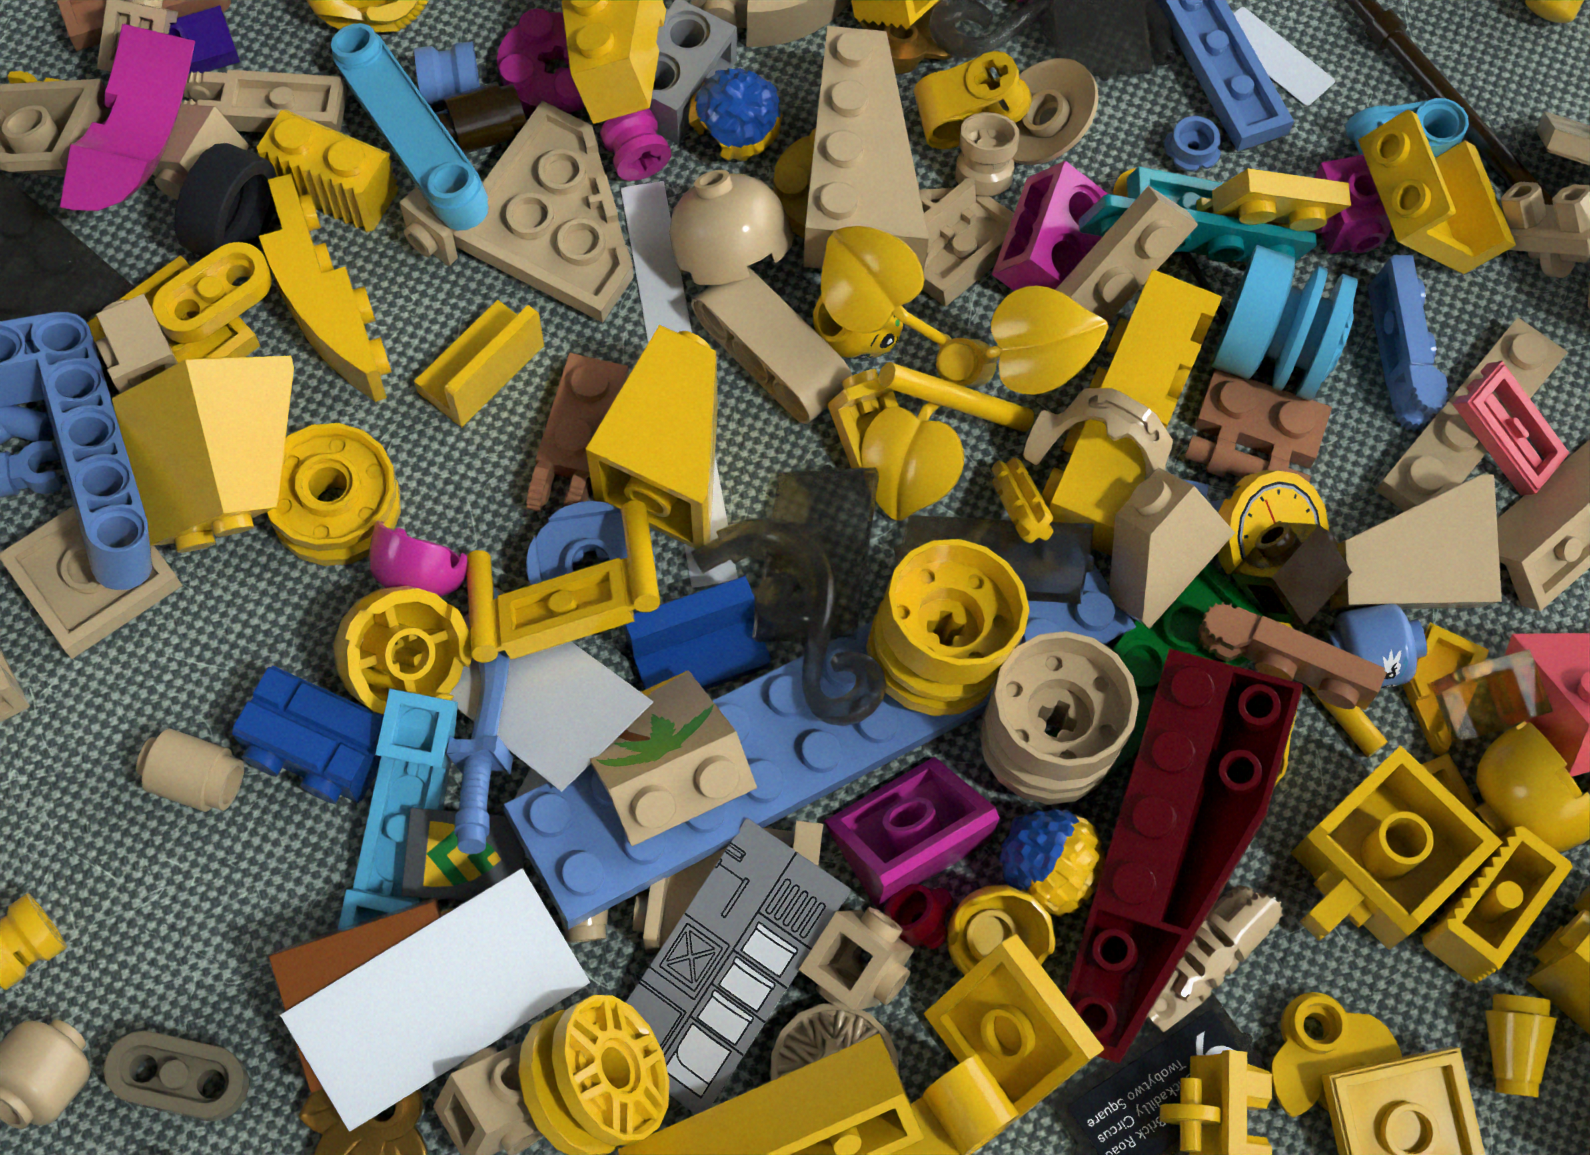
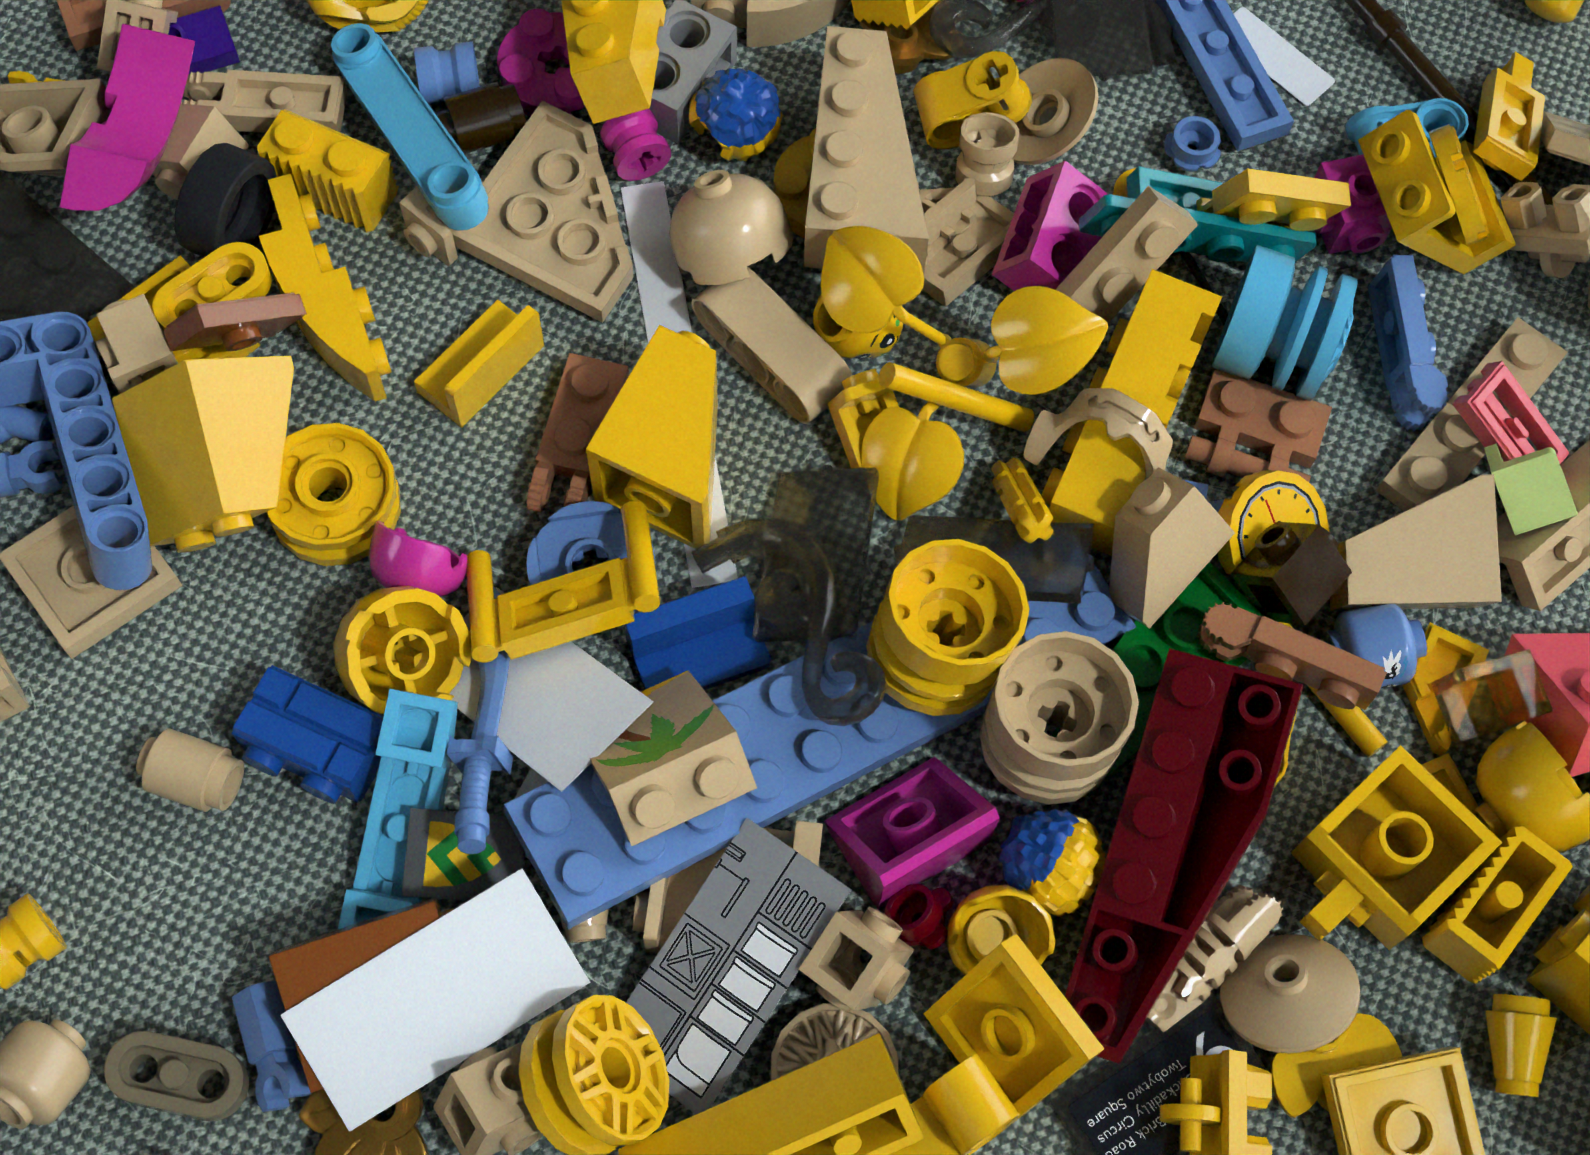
(234, 322): none -> dark orange plate
(269, 1046): none -> medium blue bar
(1293, 1013): none -> tan dish
(1459, 184): none -> yellow tile
(1510, 119): none -> yellow hinge
(1531, 488): none -> yellowish green panel

